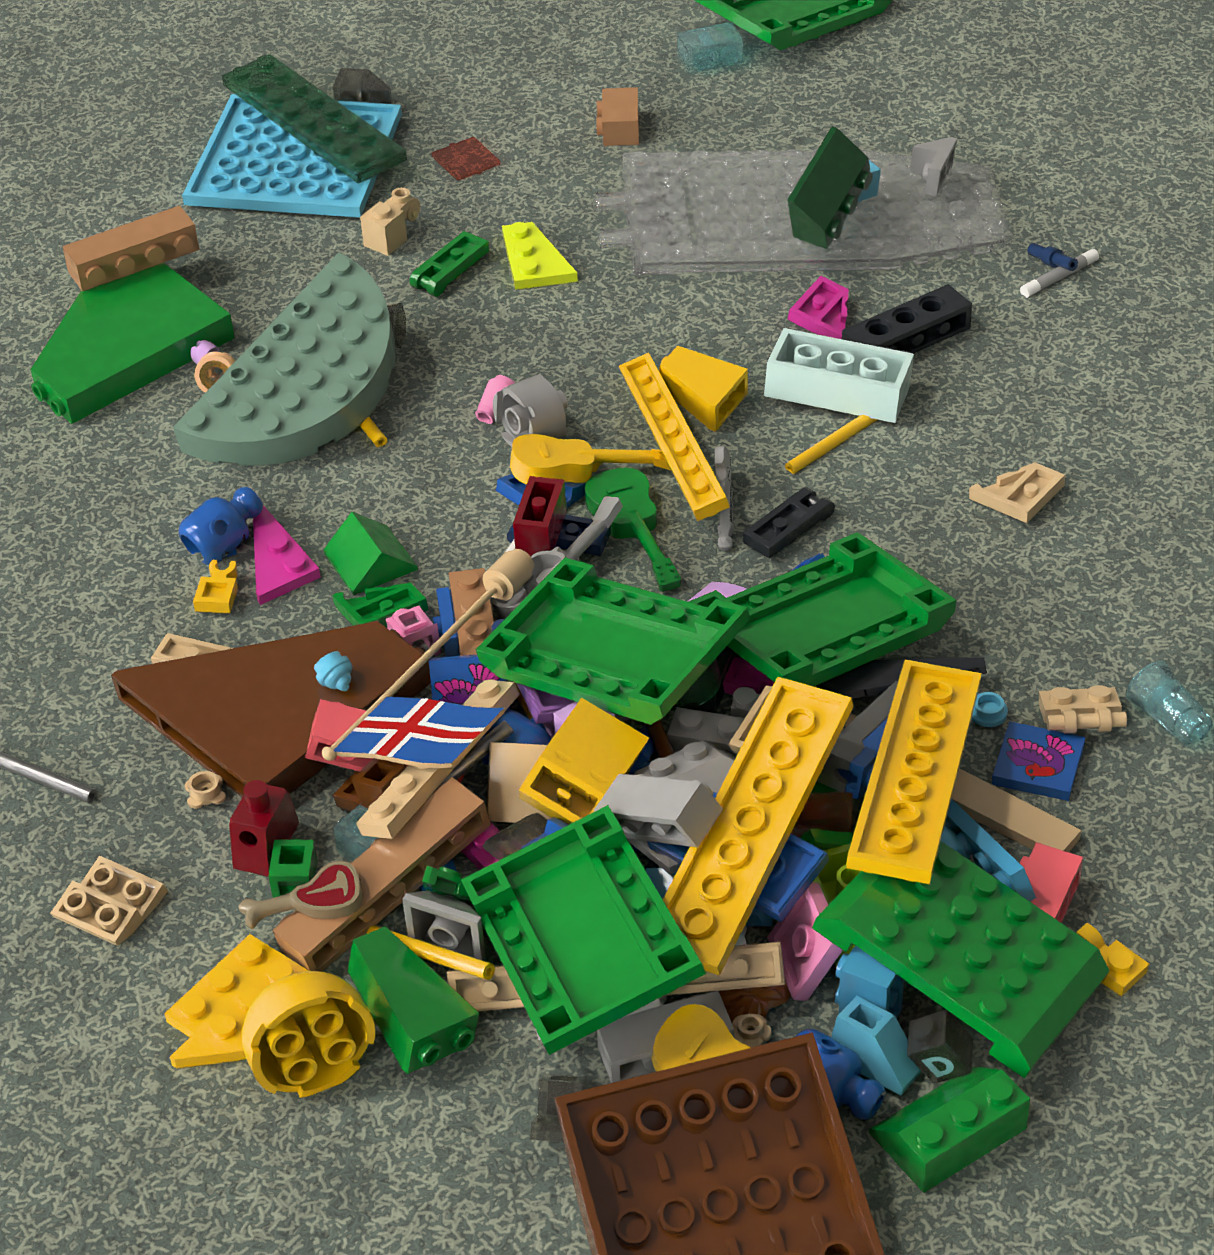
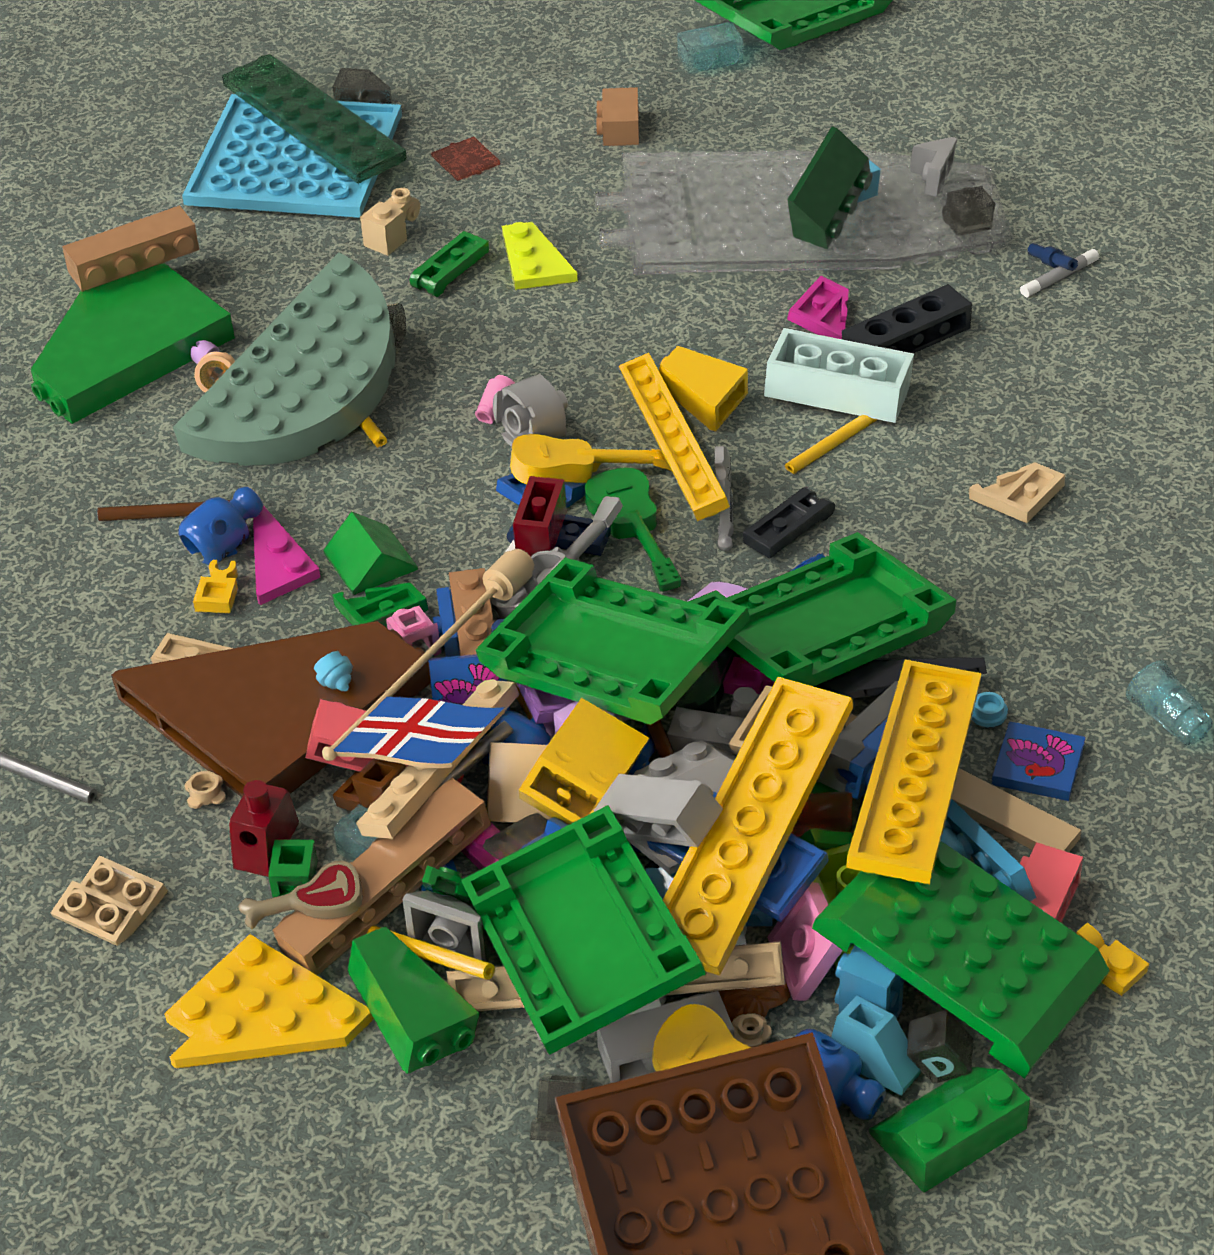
(147, 511): none -> reddish brown piece
(295, 1015): yellow cylinder -> none
(969, 210): none -> clear smoke brick
(1082, 709): tan plate -> none

